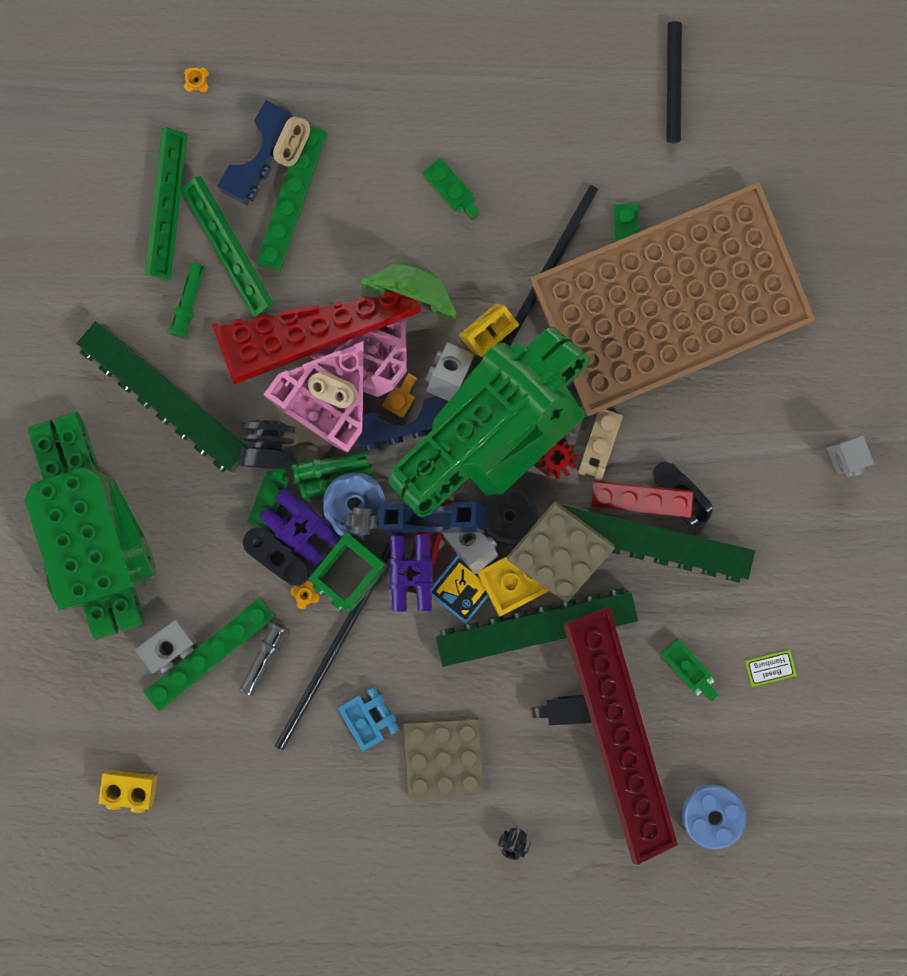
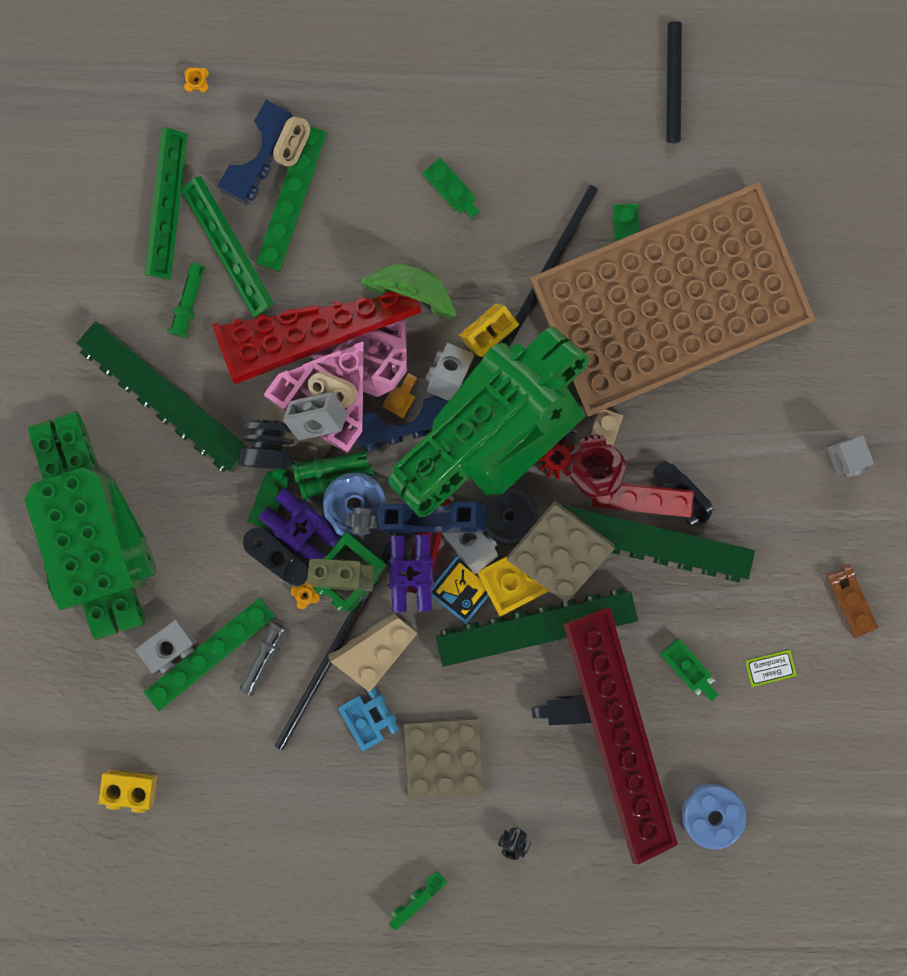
(315, 416): none -> light grey brick
(340, 575): none -> olive panel
(374, 651): none -> tan wedge
(418, 899): none -> green hinge
(597, 467): none -> dark red helmet
(852, 602): none -> dark orange plate

